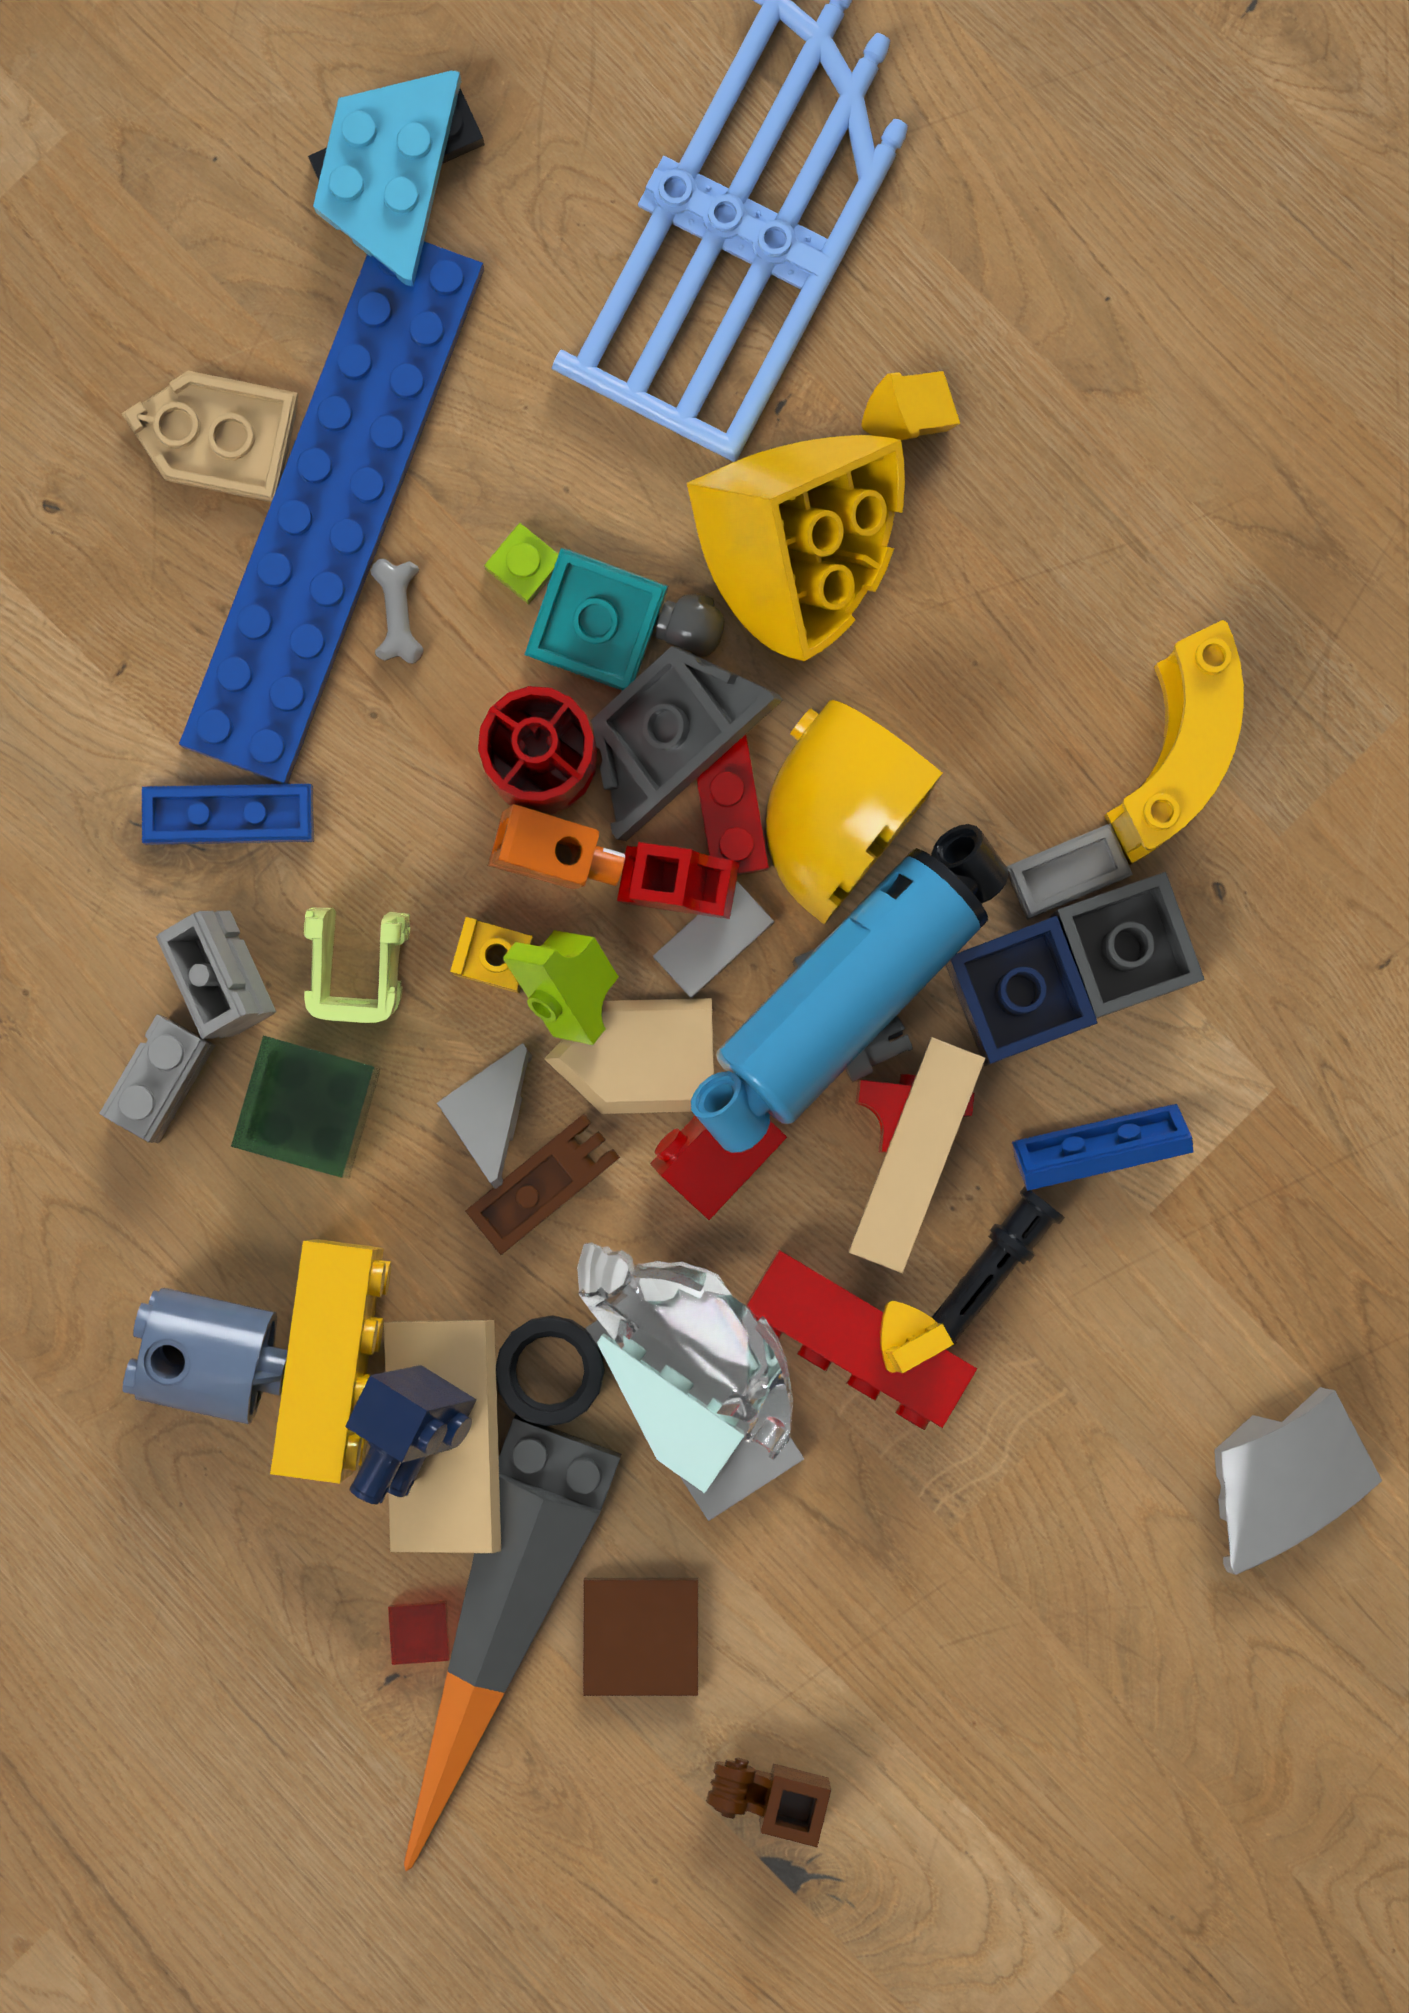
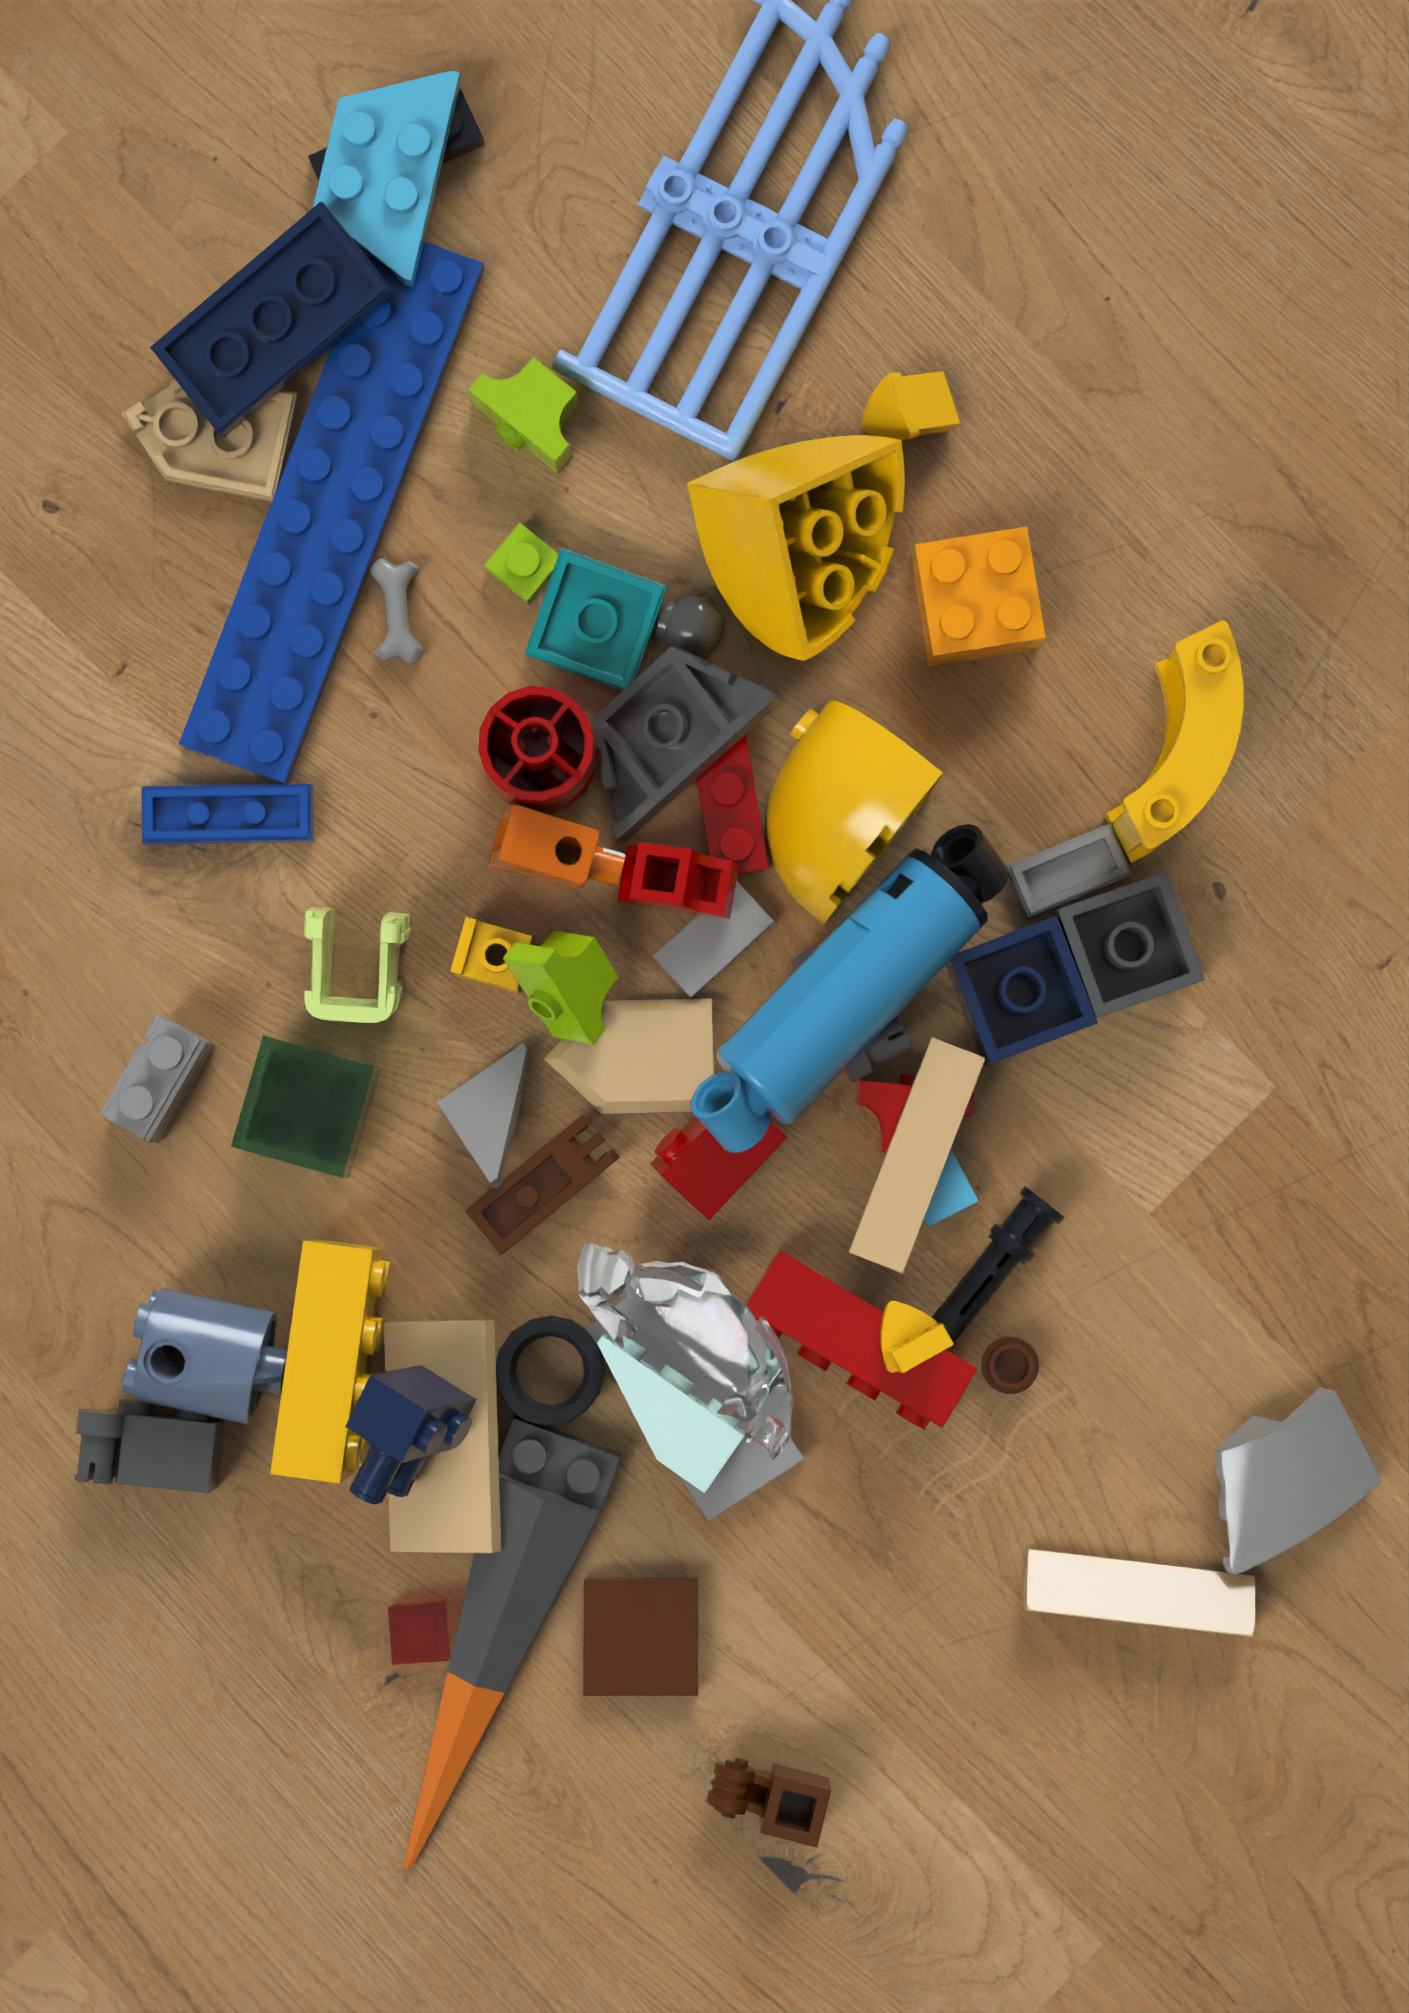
(149, 1447): none -> dark grey hinge
(215, 974): light grey brick -> none
(272, 319): none -> dark blue tile
(529, 411): none -> lime brick
(950, 1194): none -> medium azure tile
(977, 596): none -> light orange brick
(1010, 1365): none -> reddish brown plate
(1102, 1147): blue tile -> none
(1139, 1592): none -> slope

